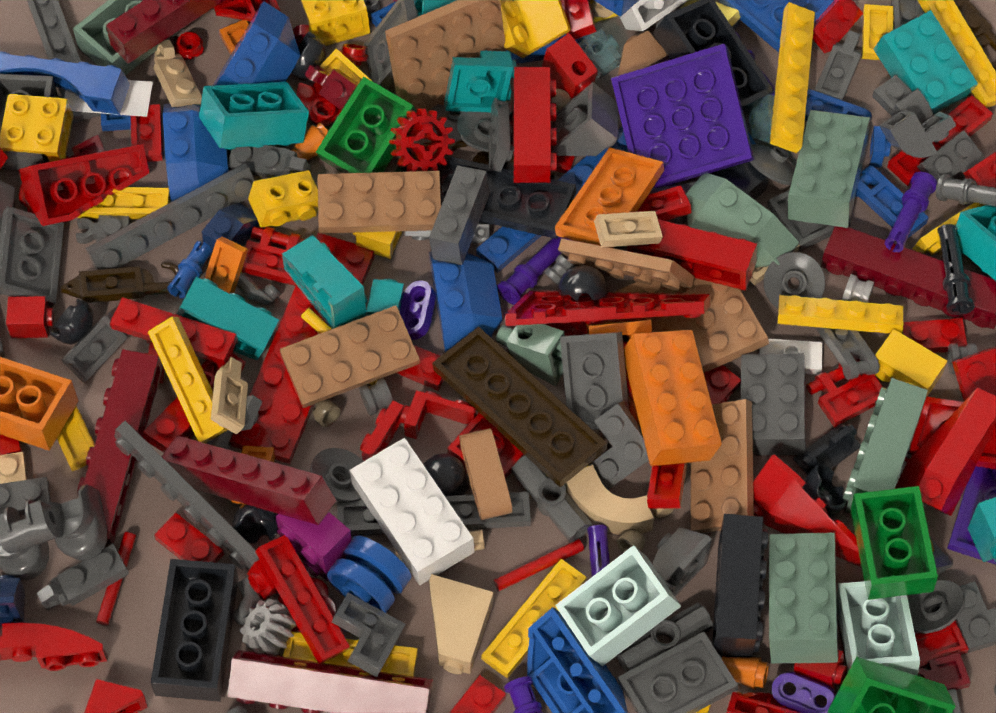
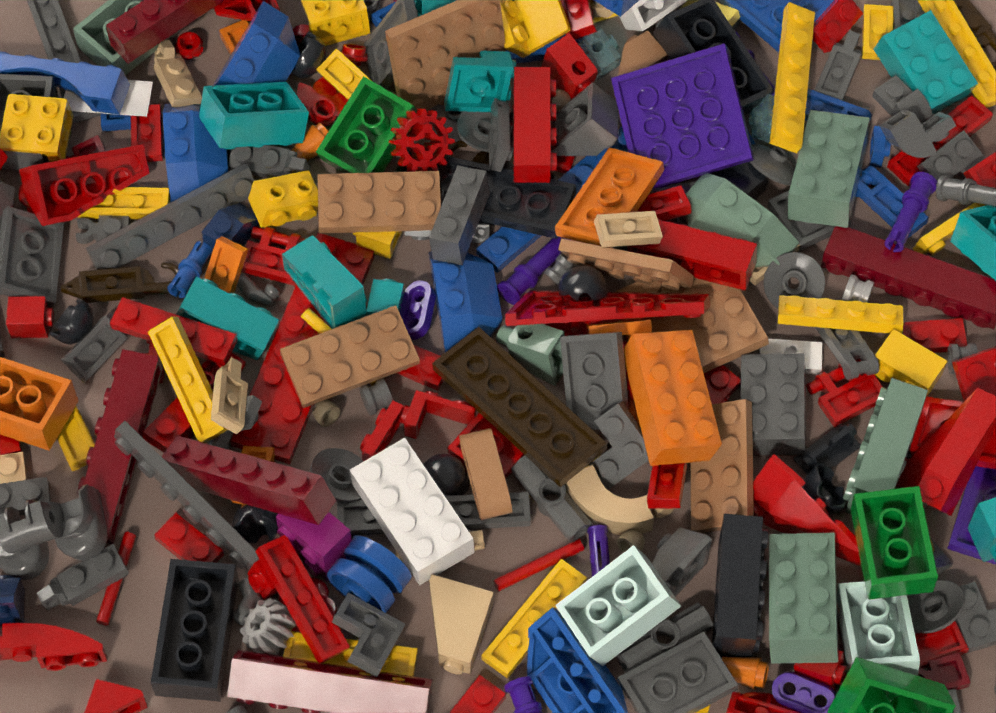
(336, 86): dark red plate -> none
(956, 281): black pin -> none

